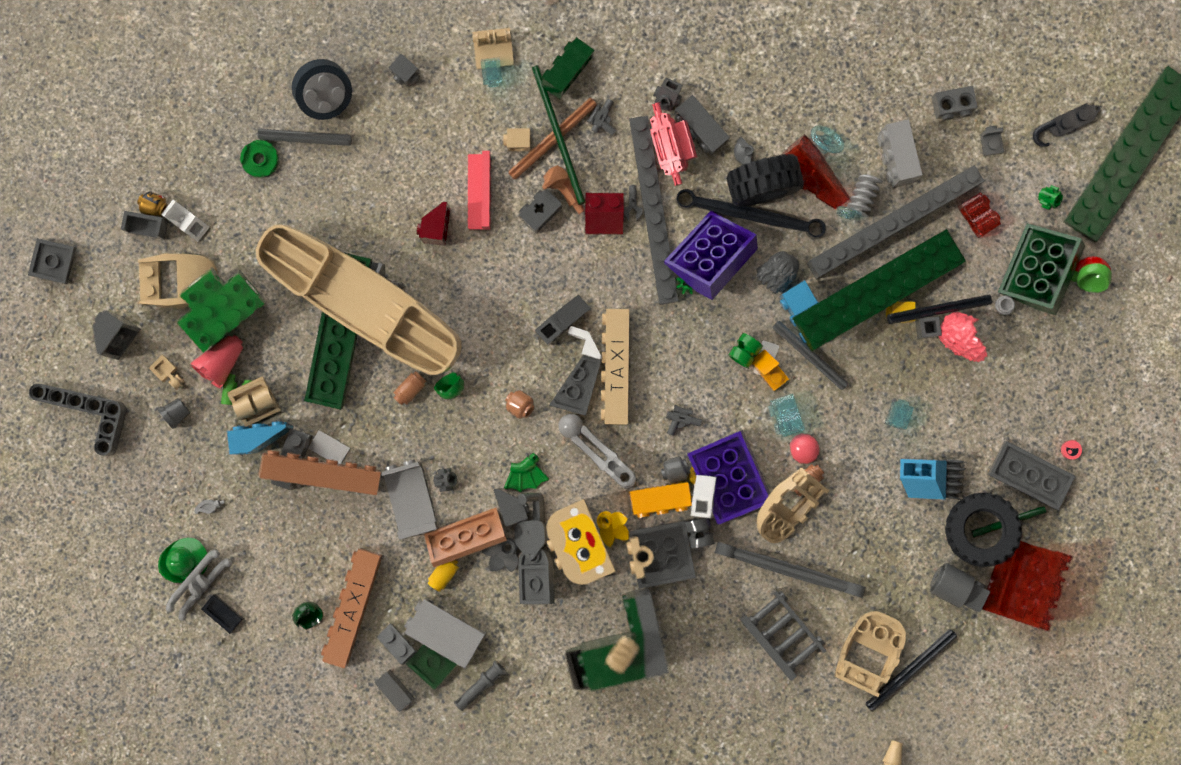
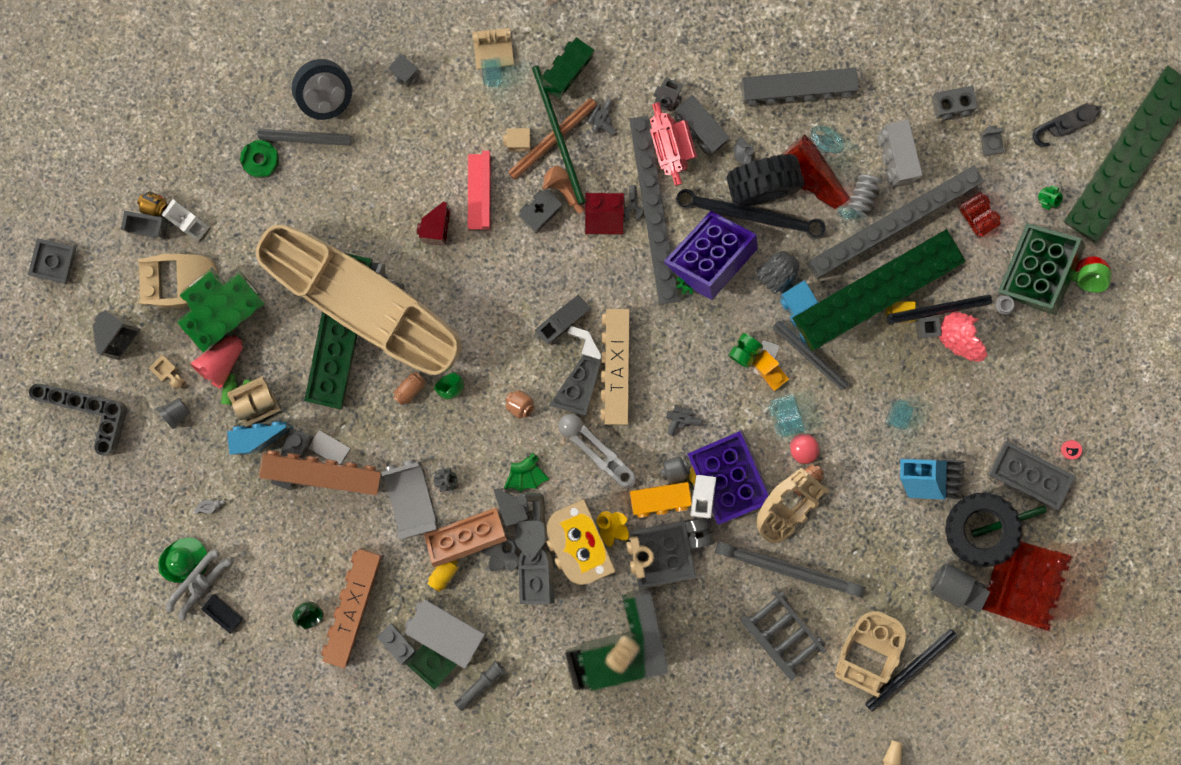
(394, 690): dark grey panel -> none
(799, 86): none -> dark grey brick

